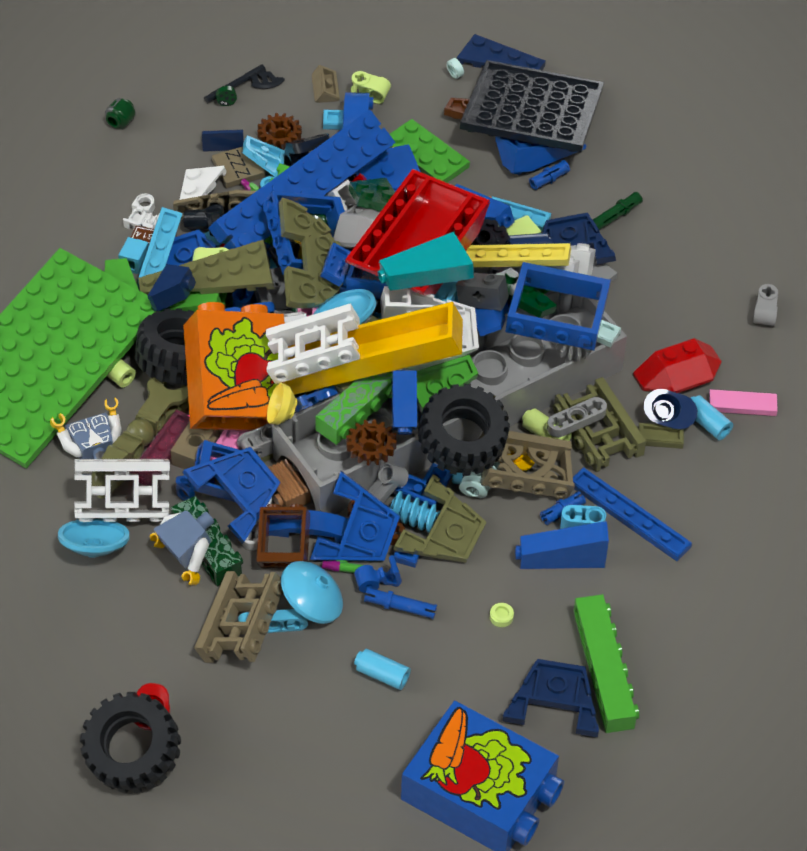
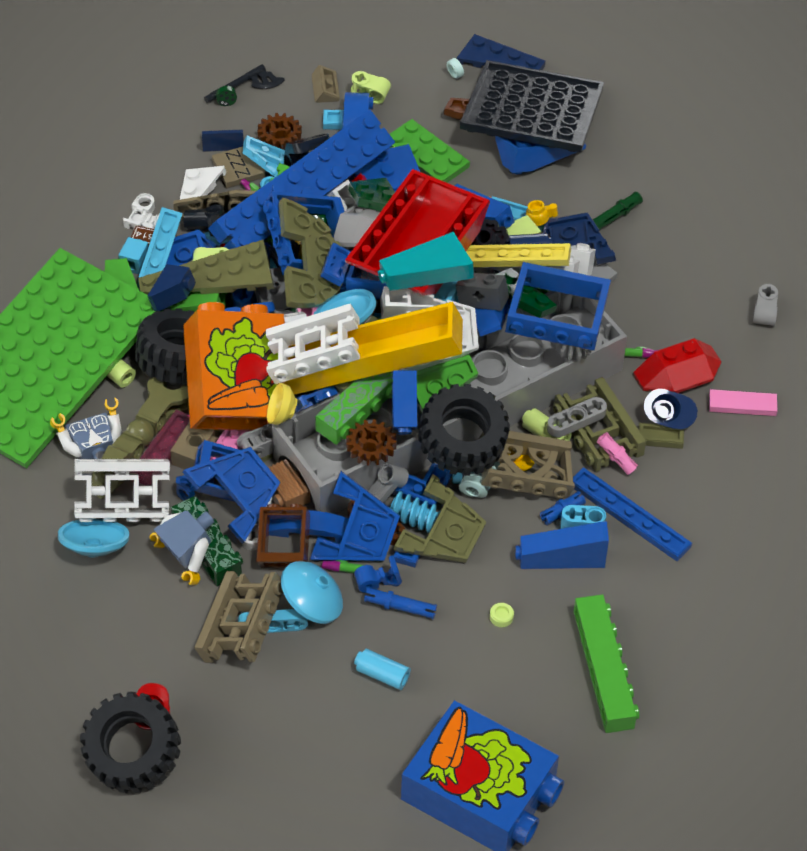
(120, 113): dark green head -> none
(539, 213): none -> yellow piece
(549, 175): blue pin -> none
(557, 687): dark blue wing -> none
(608, 333): light aqua tile -> none
(617, 453): none -> bright pink pin
(639, 352): none -> bright green piece
(711, 418): medium azure brick -> none

